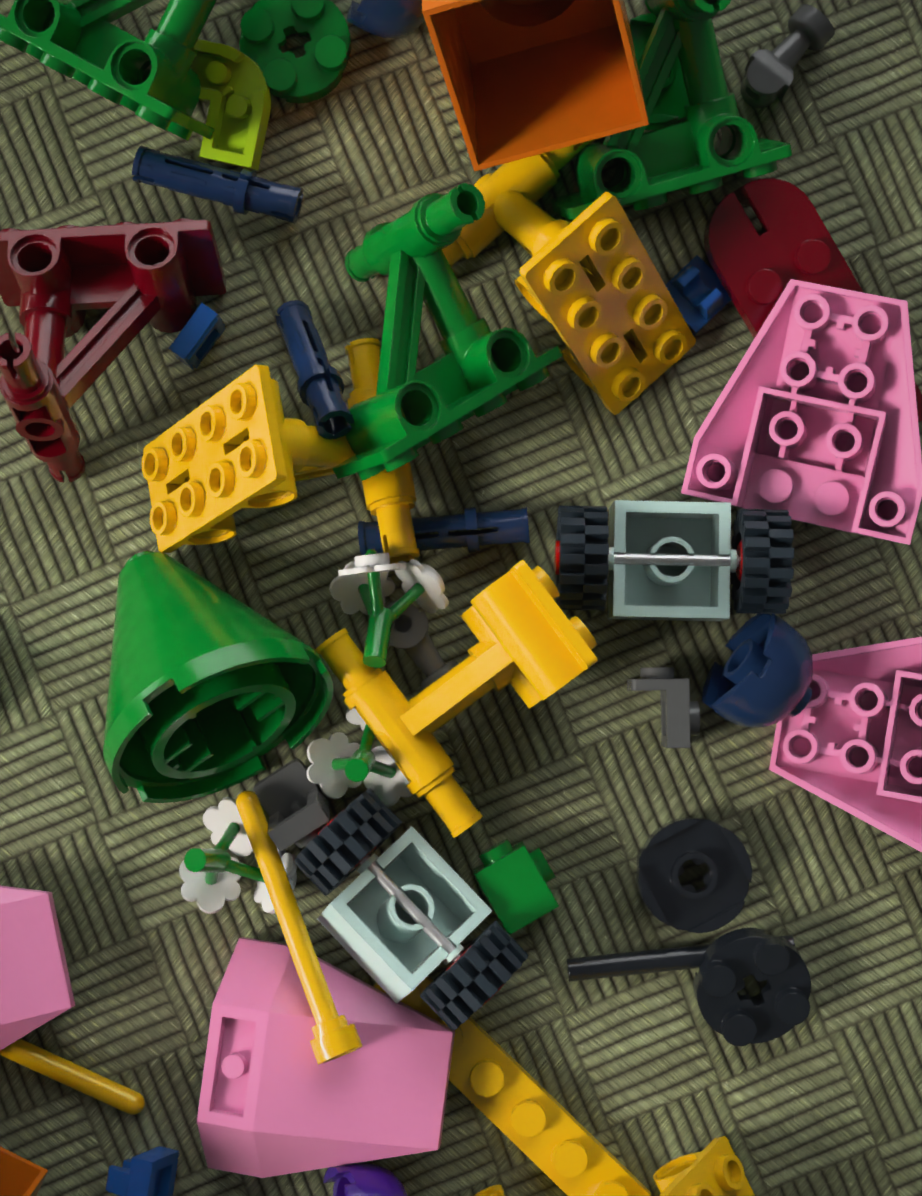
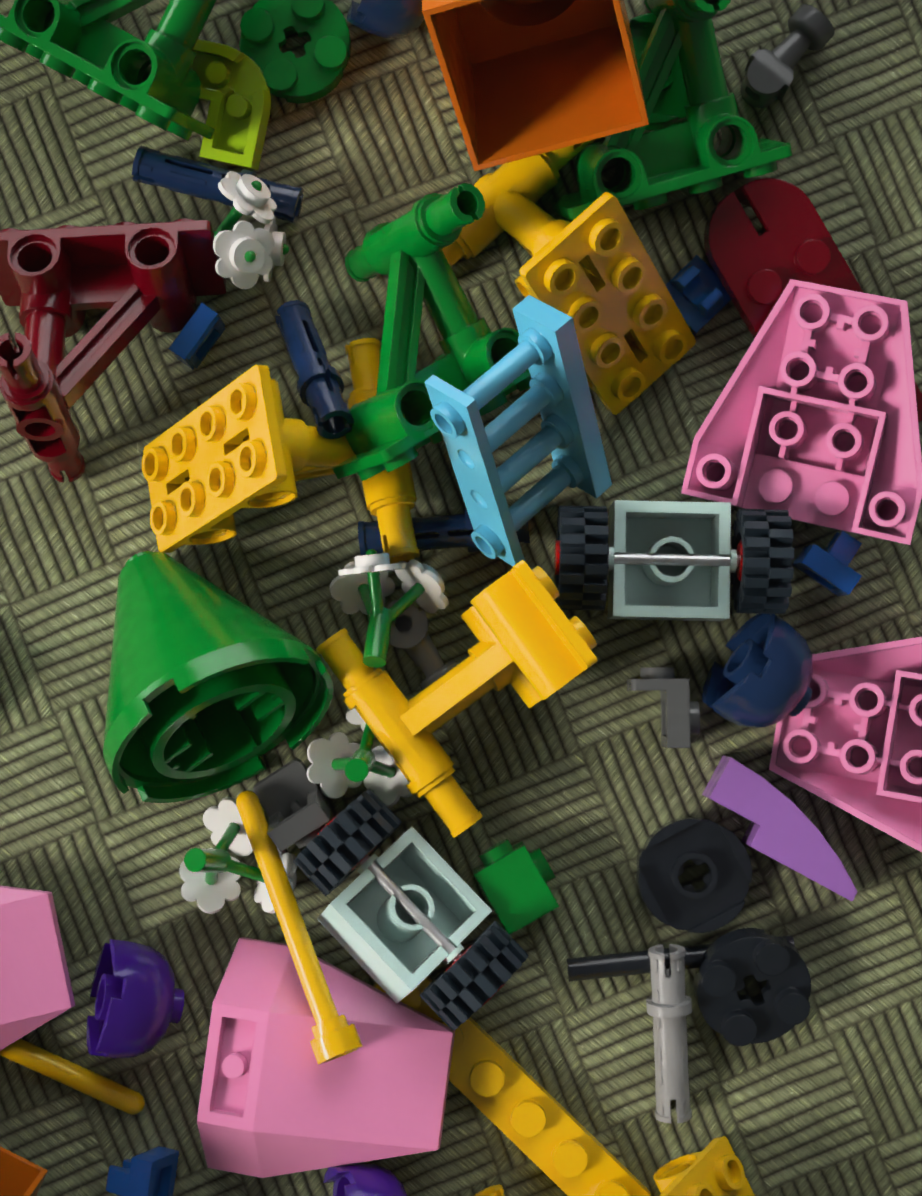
(132, 1000): none -> dark purple cylinder
(248, 250): none -> white plant
(568, 432): none -> medium azure fence
(669, 1012): none -> light grey pin
(778, 826): none -> medium lavender slope
(831, 564): none -> blue tile

